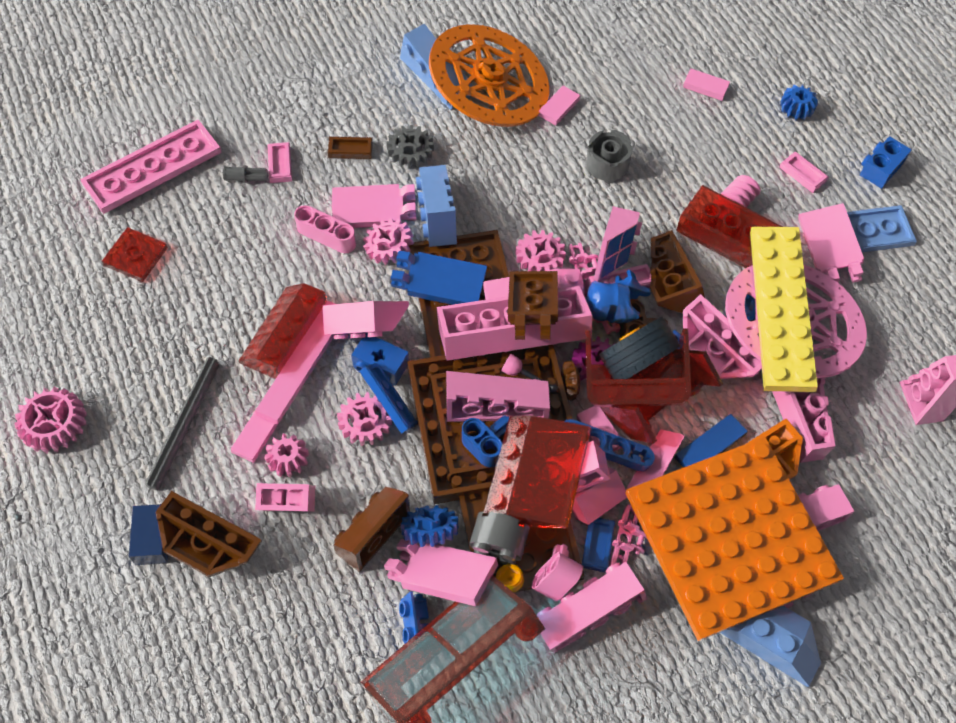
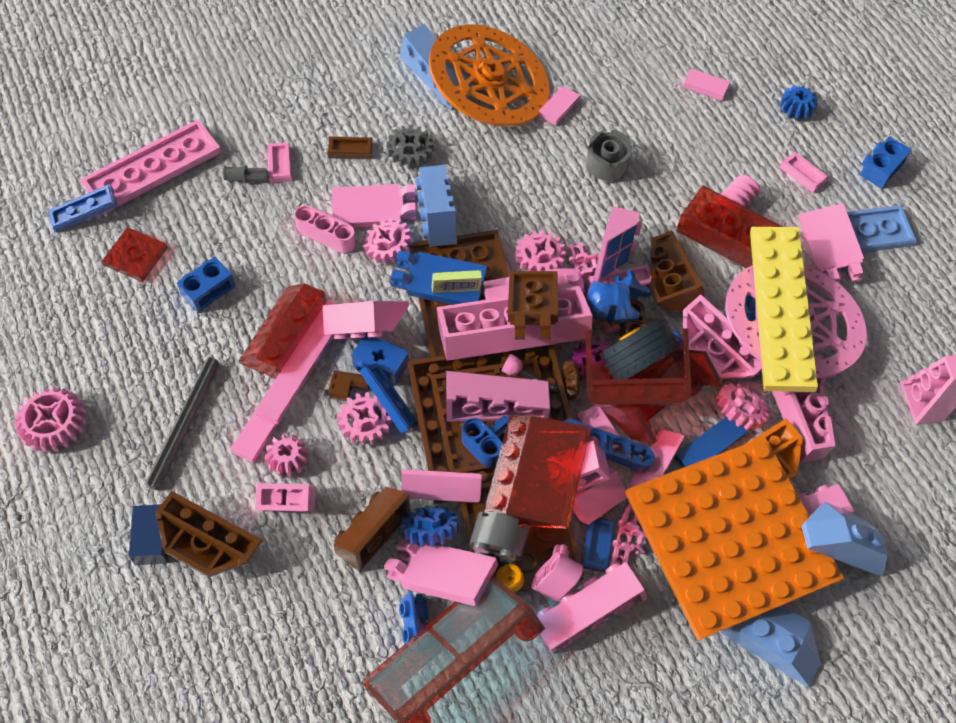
(82, 208): none -> blue tile
(207, 286): none -> blue brick
(342, 384): none -> reddish brown piece
(441, 485): none -> bright pink slope
(456, 281): none -> yellowish green tile
(742, 406): none -> bright pink gear
(845, 538): none -> medium blue wedge

